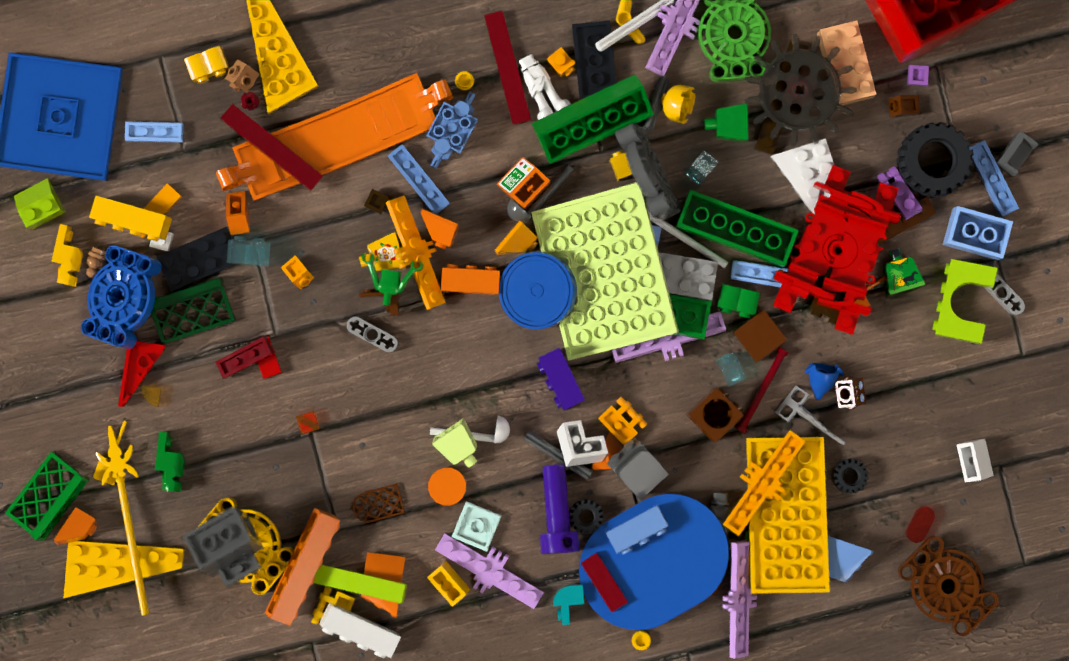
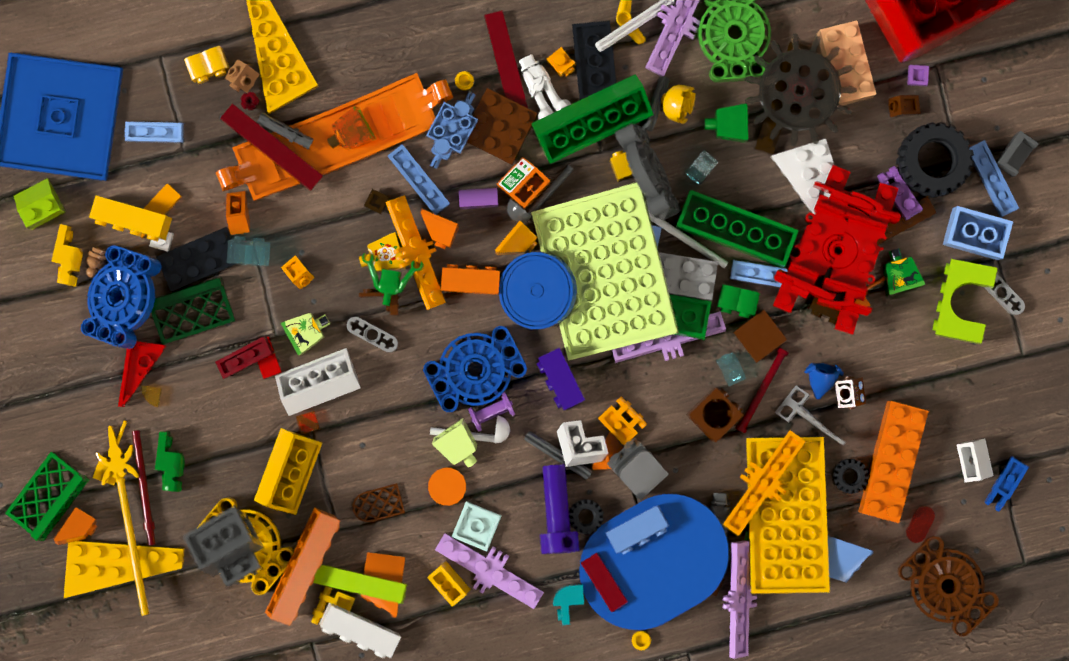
(149, 525): none -> dark red bar
(284, 130): none -> dark grey pin
(288, 471): none -> yellow slope
(305, 331): none -> torso
(317, 382): none -> white slope
(351, 130): none -> clear orange torso
(456, 372): none -> blue piece
(478, 198): none -> medium lavender brick
(491, 411): none -> medium lavender hose
(501, 126): none -> reddish brown plate
(893, 461): none -> orange brick
(1007, 482): none -> blue hinge

